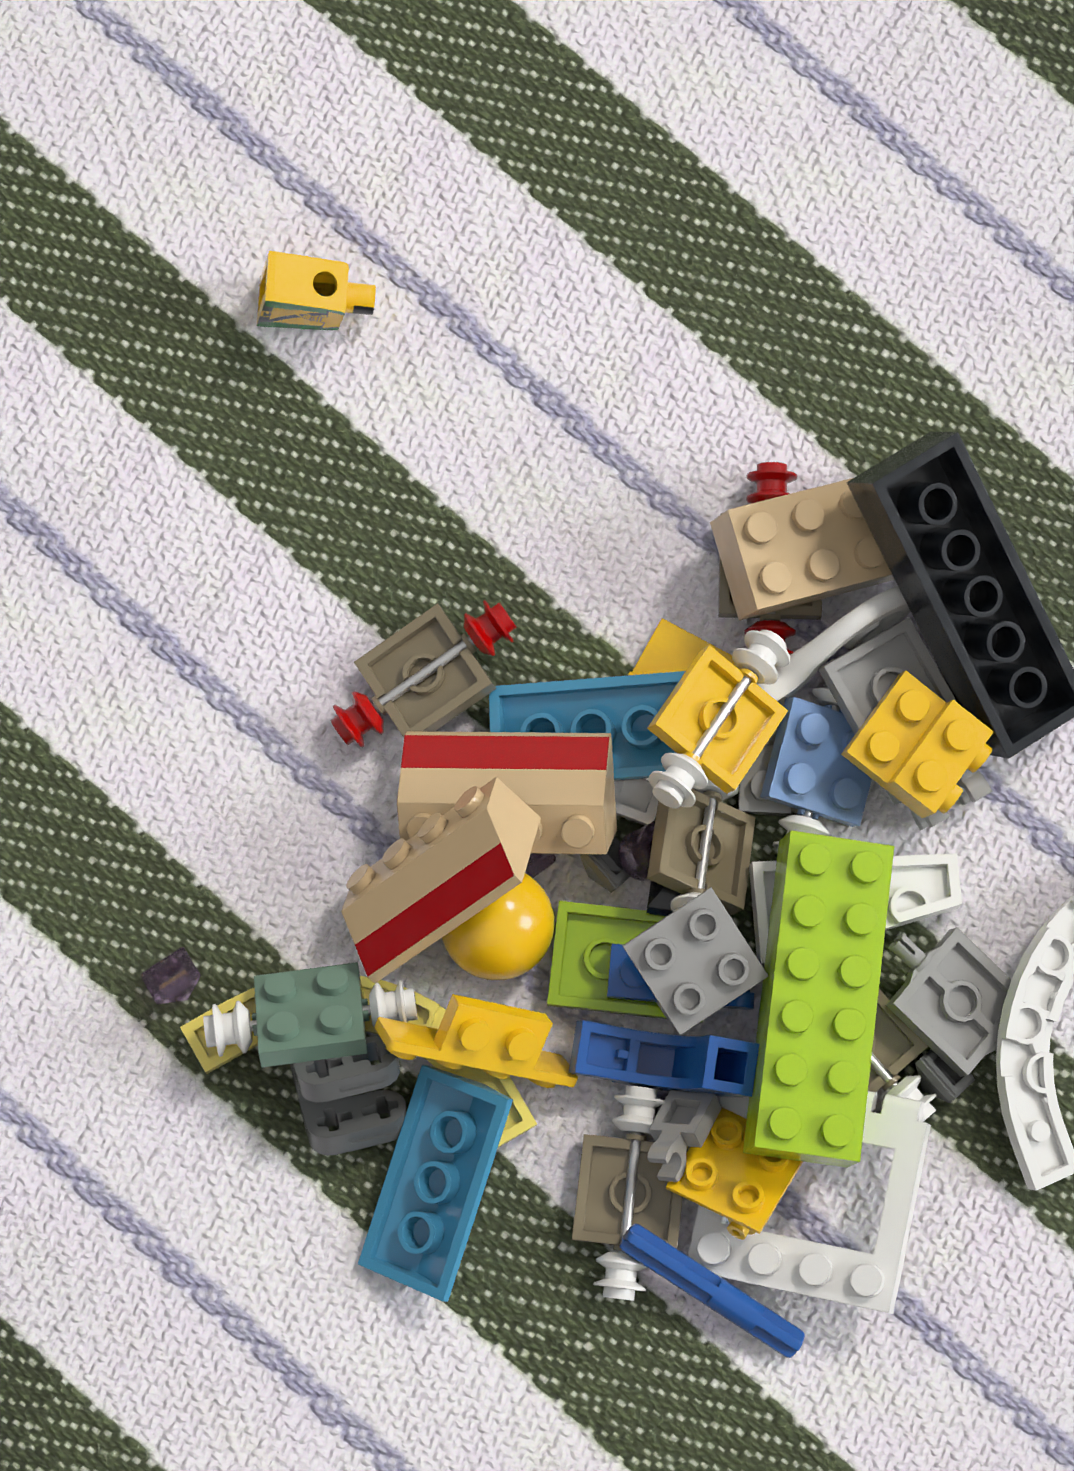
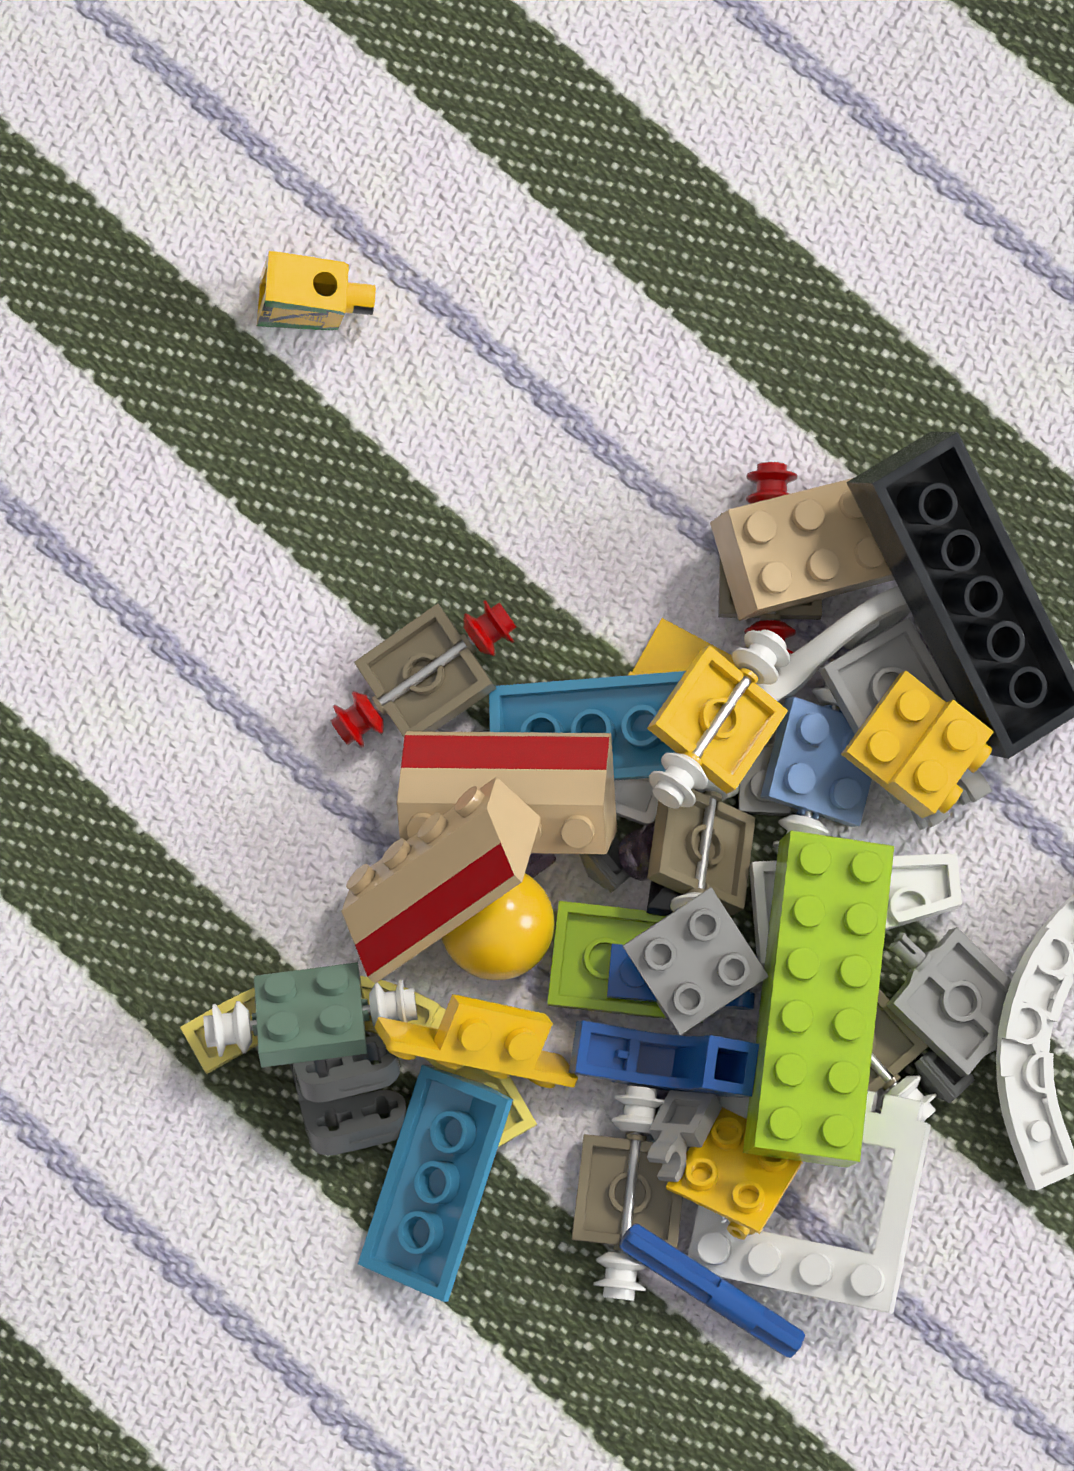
(172, 978): clear purple slope -> none

